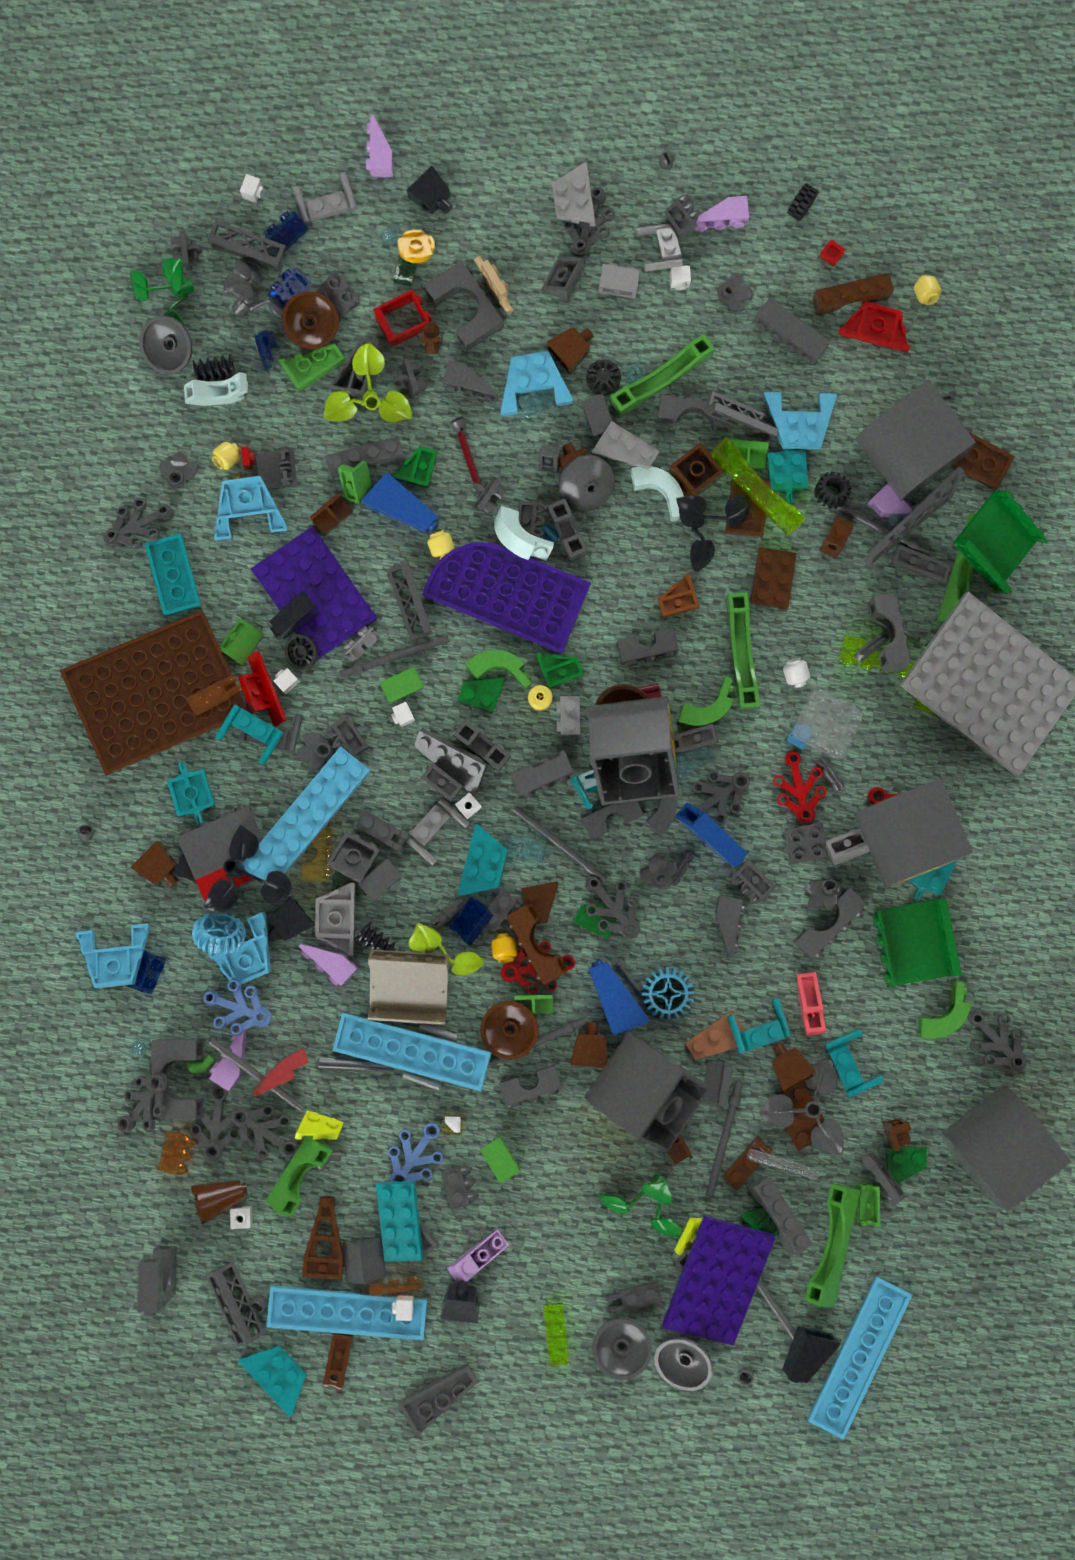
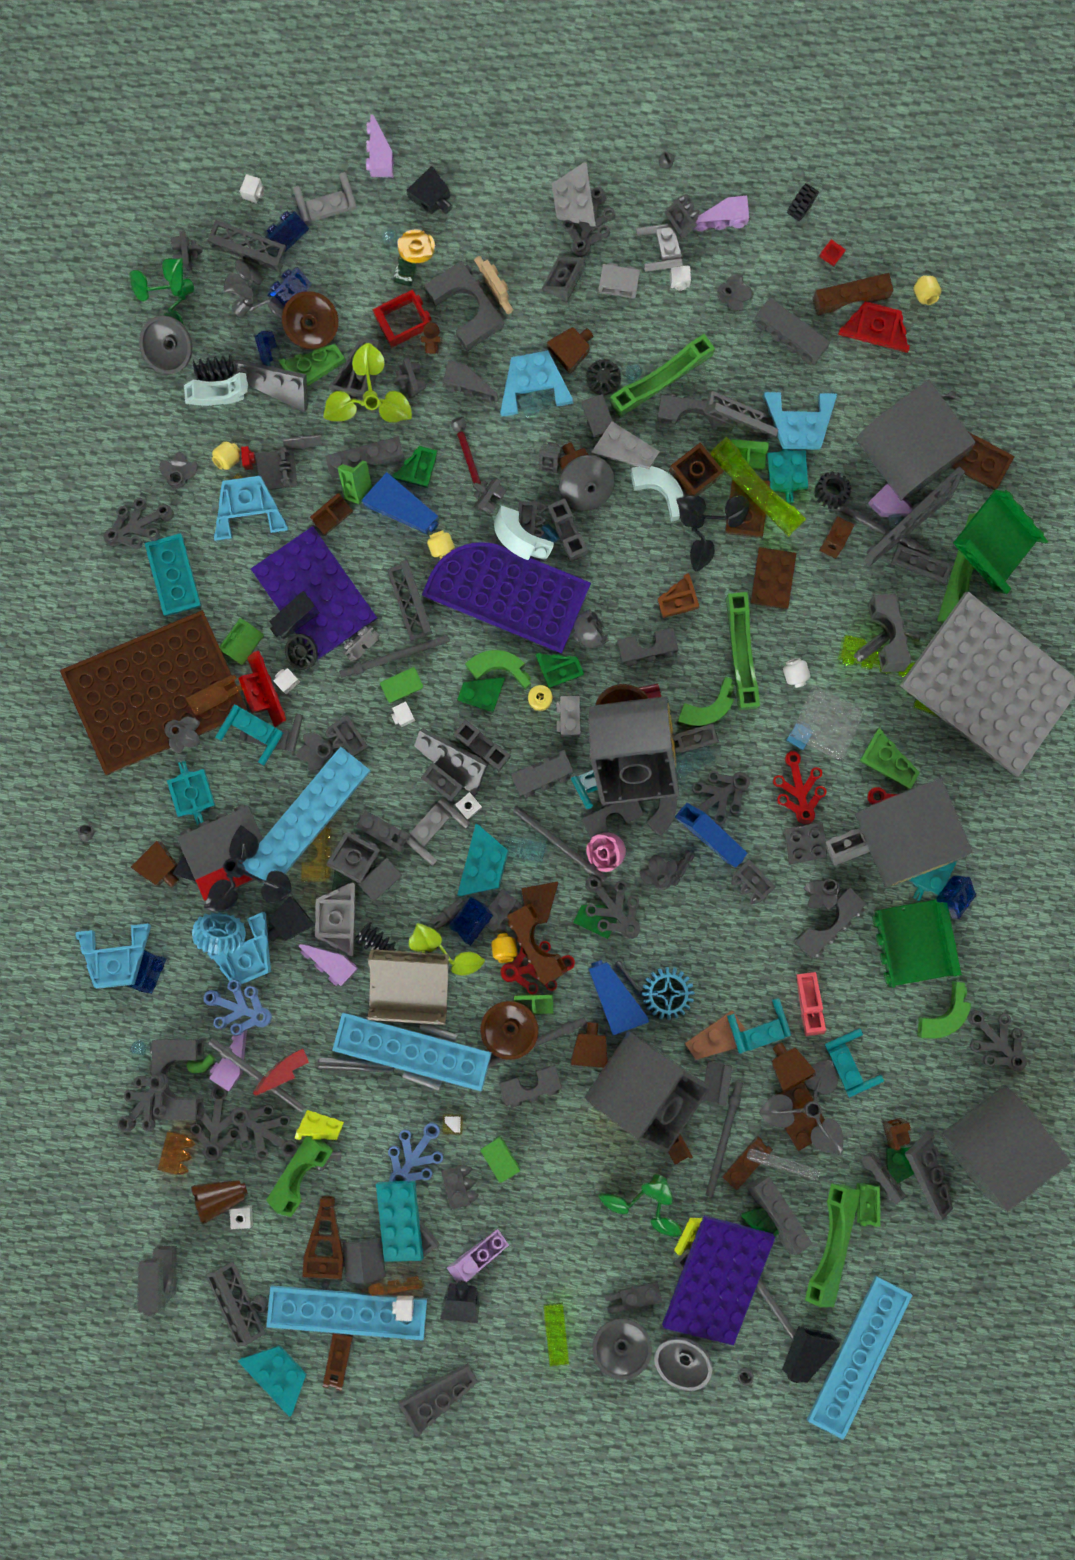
(184, 736): none -> dark grey plate
(278, 383): none -> dark grey wing
(302, 441): none -> dark grey pin
(339, 293): dark grey hinge -> none
(589, 630): none -> dark grey cylinder
(606, 851): none -> bright pink cylinder
(727, 916): dark grey slope -> none
(830, 774): dark grey axle -> none
(889, 761): none -> bright green wing
(929, 1174): none -> dark grey wing
(958, 895): none -> clear blue bracket

